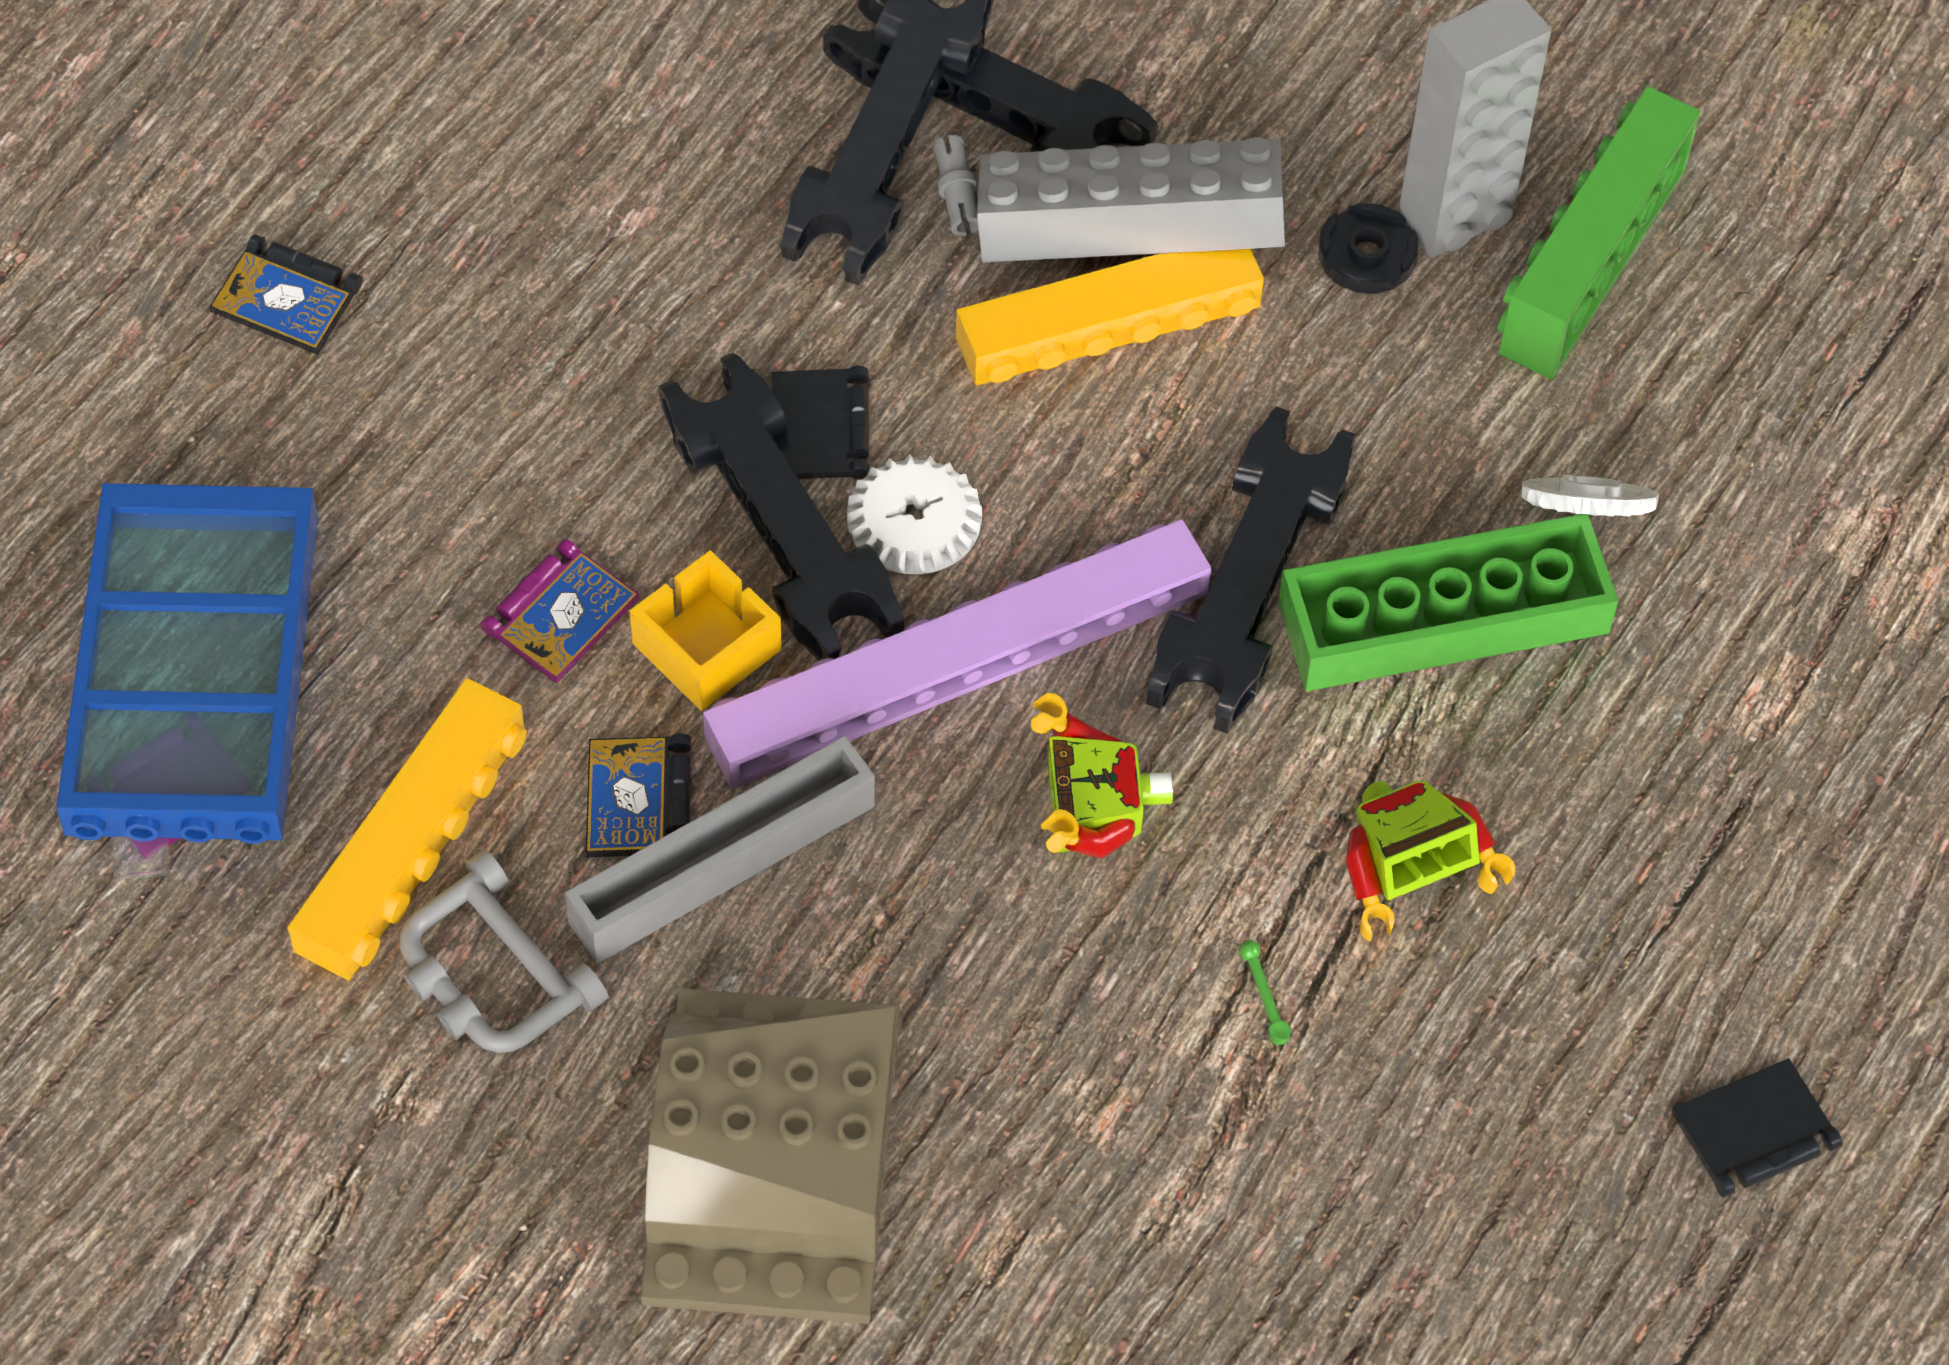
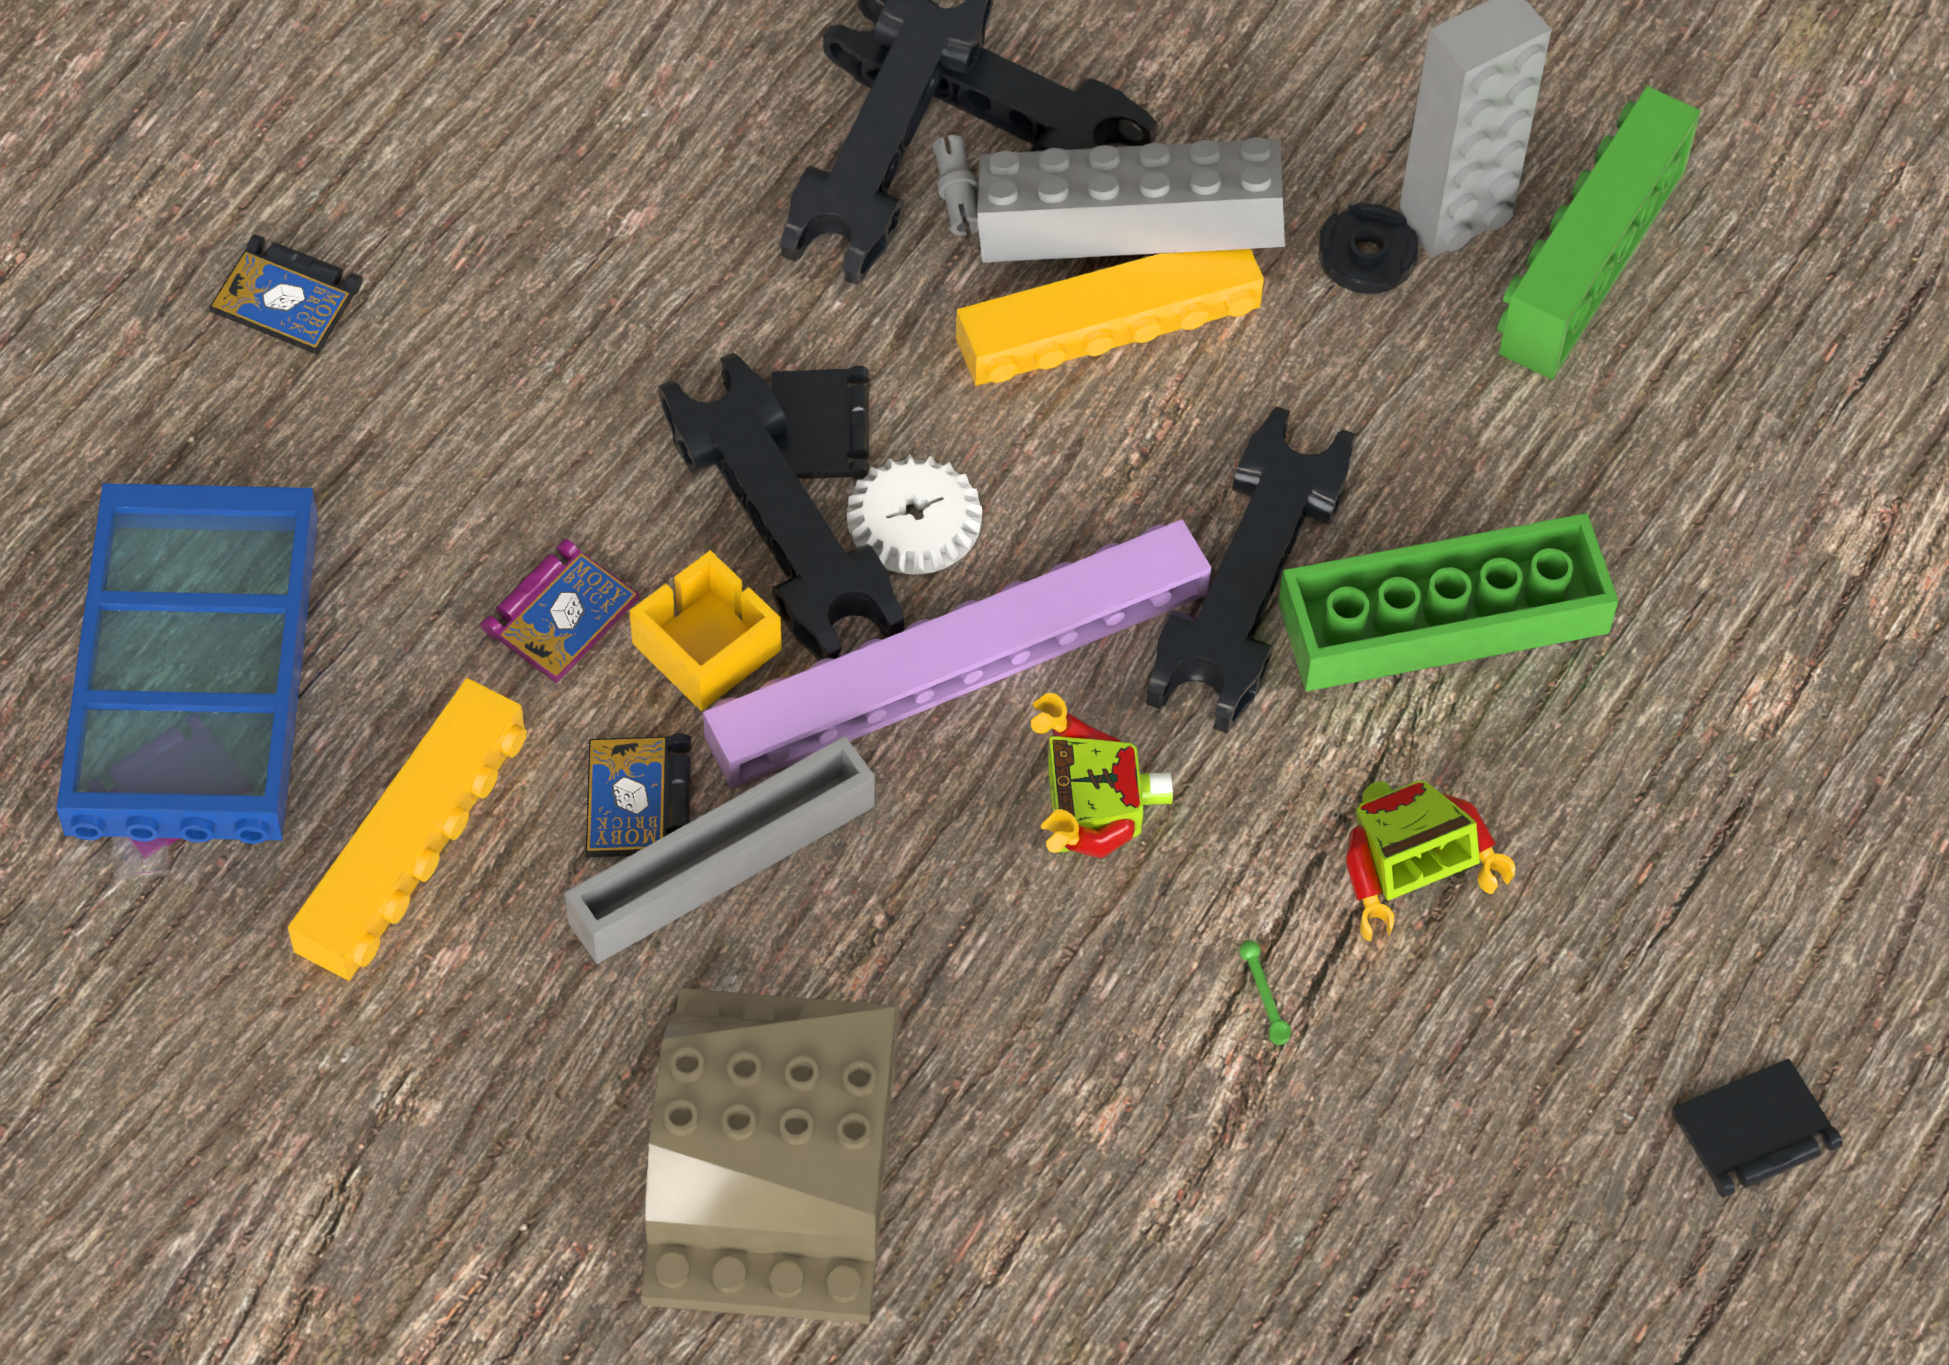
(459, 1012): light grey bar -> none
(1589, 495): white gear -> none

